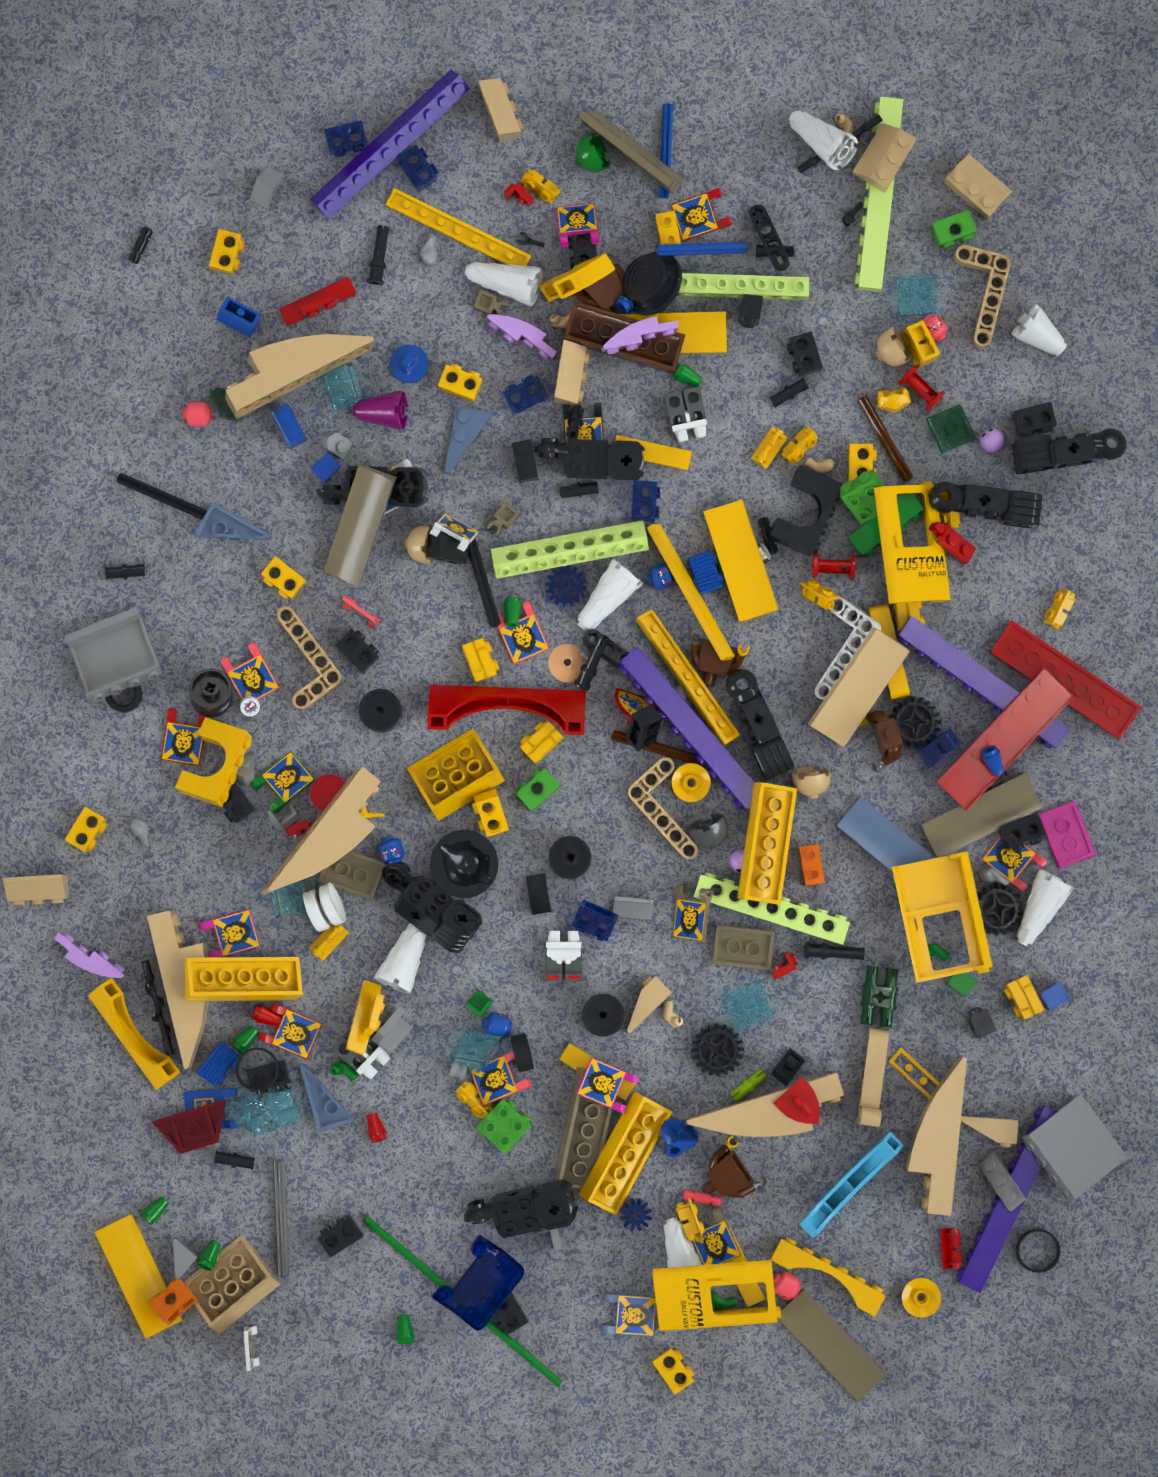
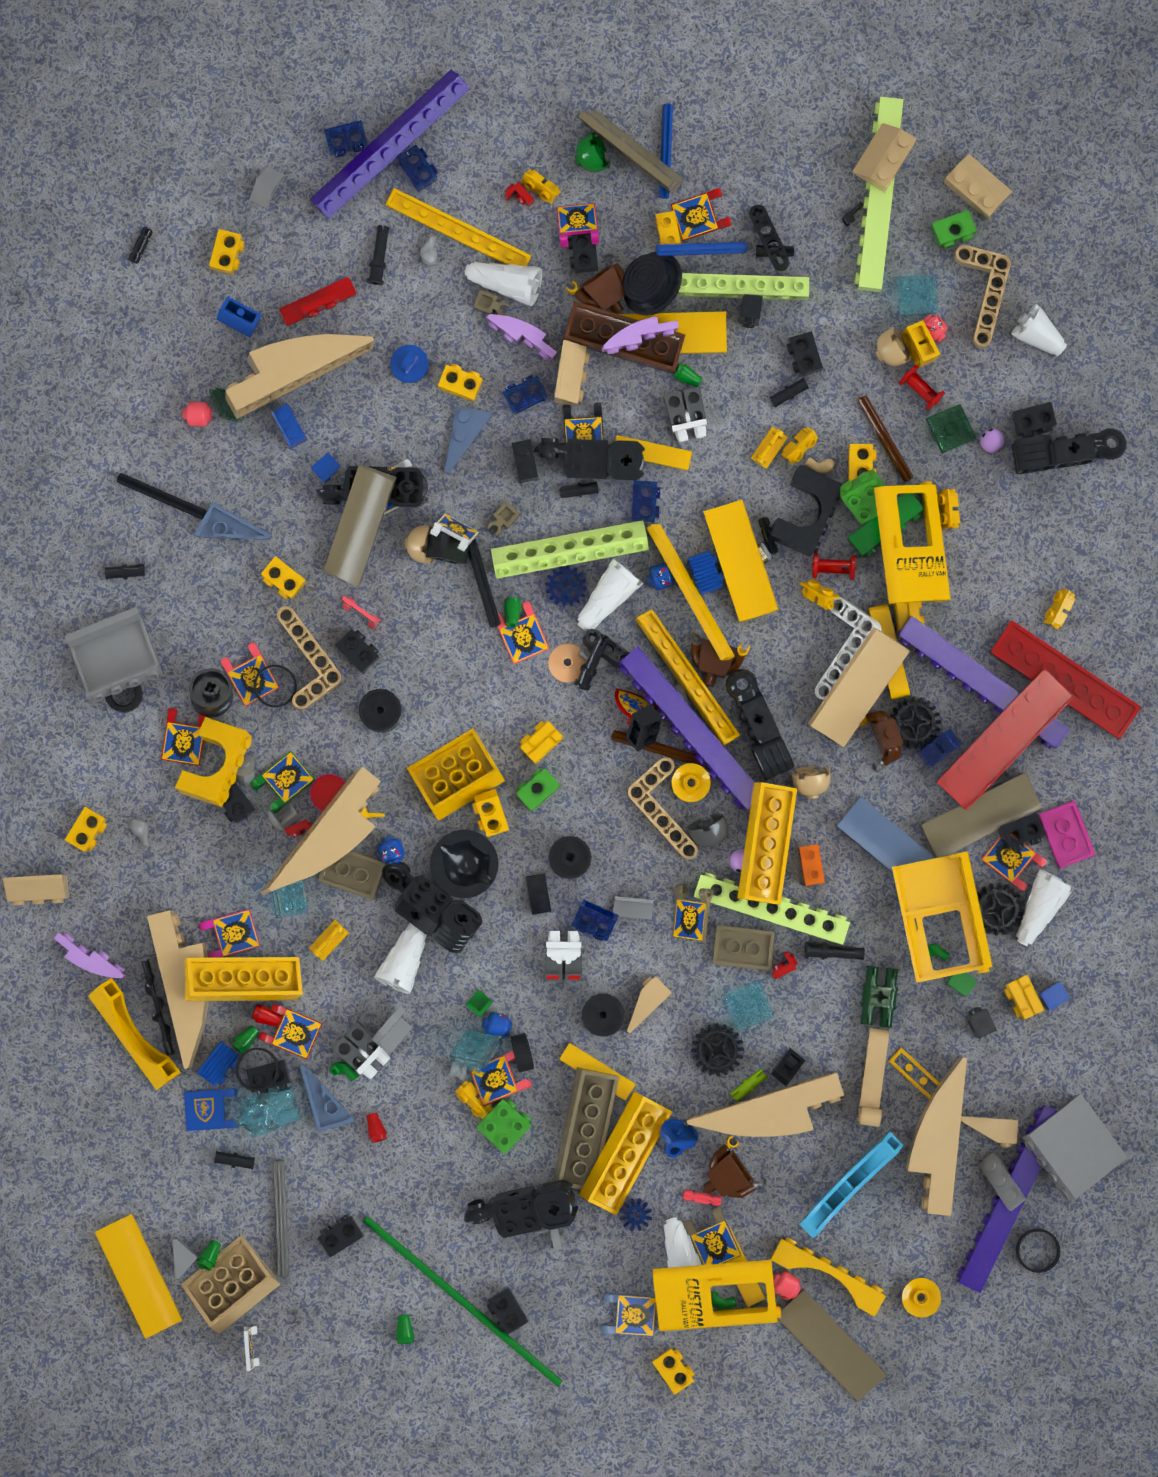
(154, 1210): green cone -> none
(184, 1299): orange brick -> none
(193, 1127): dark red wing -> none
(249, 706): white tile -> none
(255, 682): none -> black tyre
(324, 907): white wheel -> none
(336, 443): light grey plate -> none
(344, 386): clear light blue plate -> none
(366, 1017): yellow bracket -> none
(383, 410): magenta cone -> none
(480, 660): yellow brick -> none
(482, 1286): clear blue windscreen -> none
(500, 109): tan slope -> none
(530, 240): black hand -> none
(559, 321): tan arm -> none
(559, 706): red arch -> none
(575, 422): black pin -> none
(577, 278): yellow slope -> none
(602, 1084): flag -> none
(624, 304): blue plate -> none
(671, 1017): tan arm -> none
(693, 1227): yellow hinge -> none
(800, 1103): red shield -> none
(827, 141): white cone -> none
(844, 122): tan arm -> none
(866, 126): black piece -> none
(894, 400): yellow hair -> none
(949, 1240): red hinge -> none
(952, 542): red hinge -> none
(992, 759): blue cone -> none
(992, 875): light grey animal -> none
(1012, 506): black brick -> none

